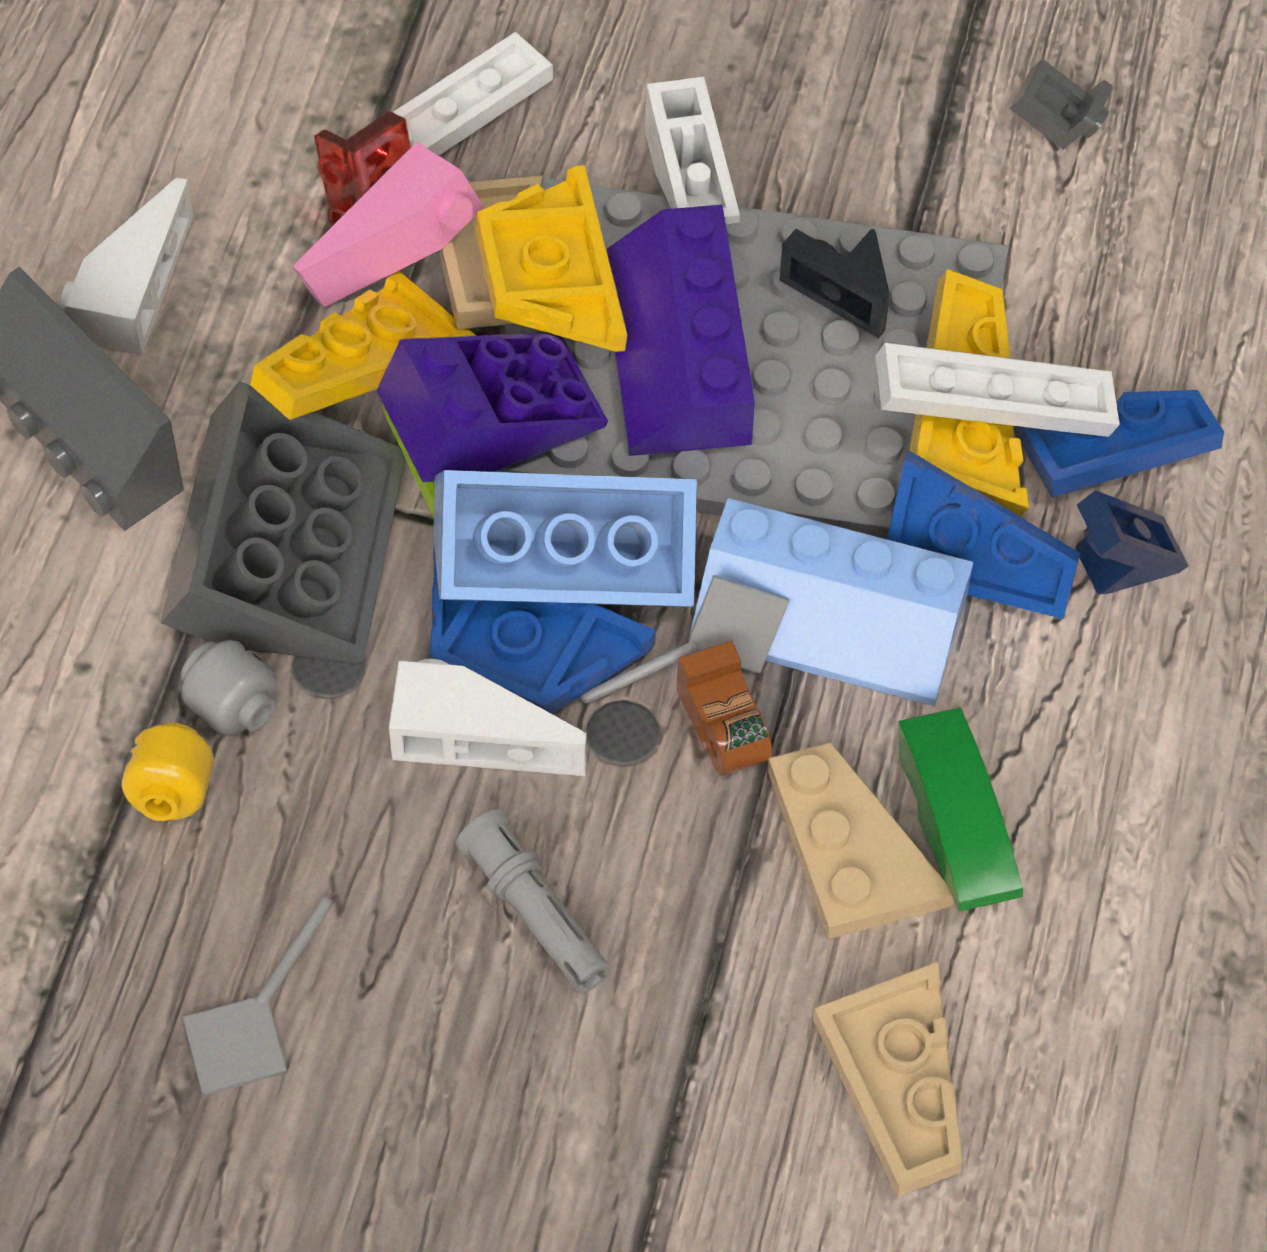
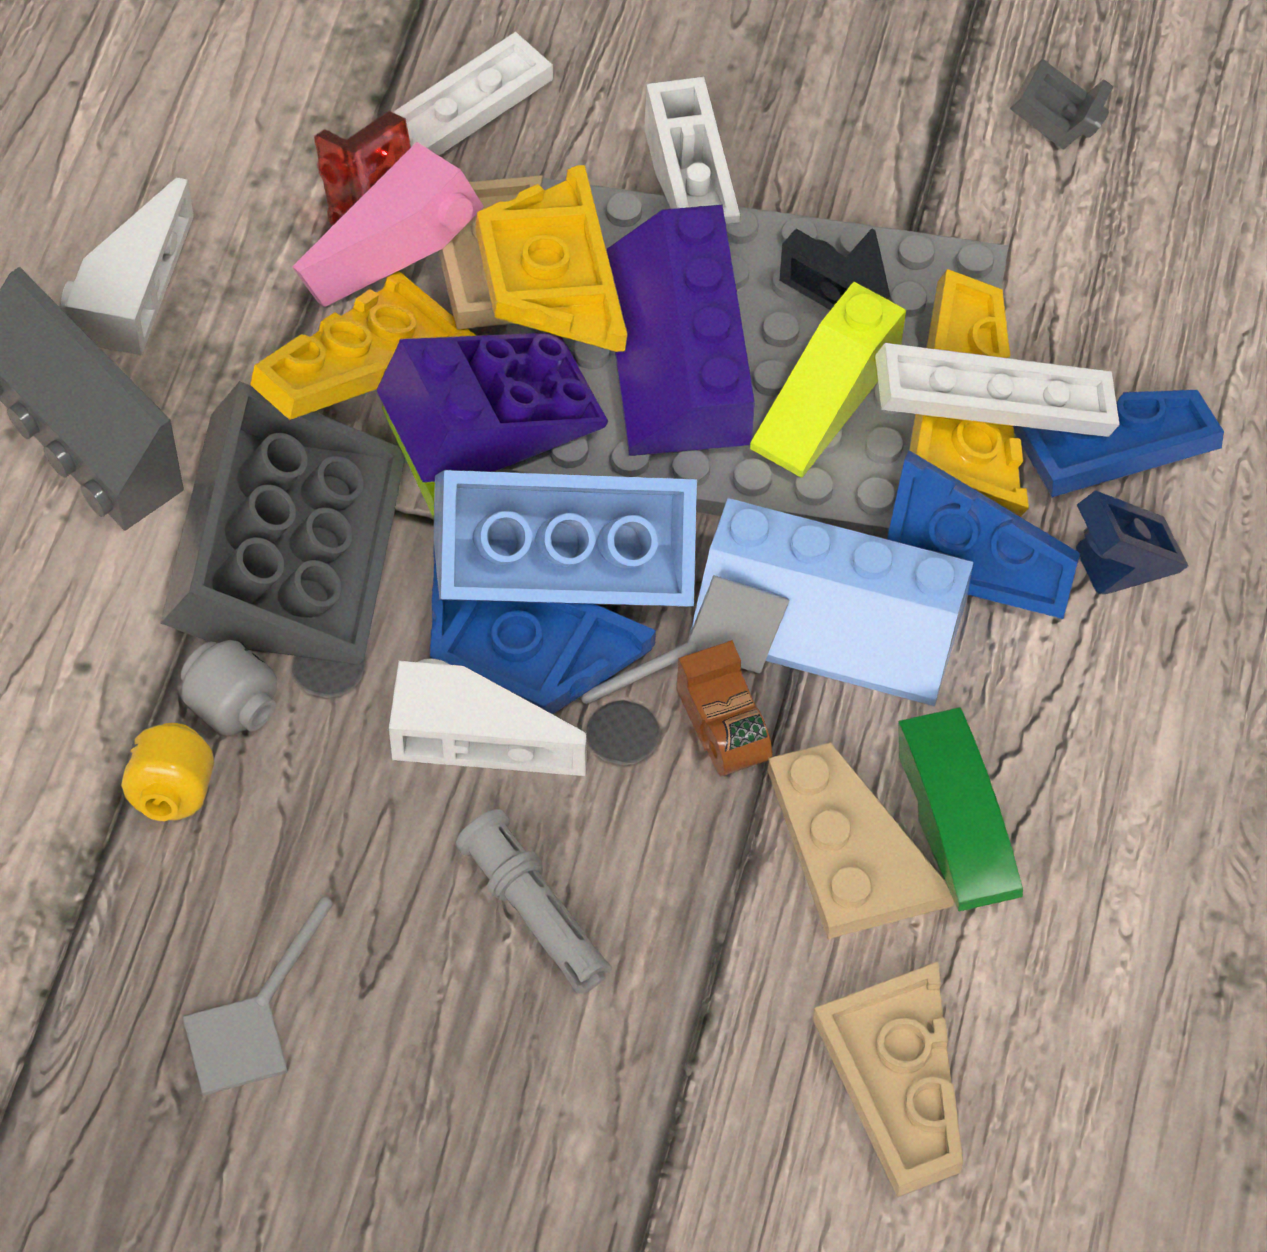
(829, 379): none -> neon yellow slope

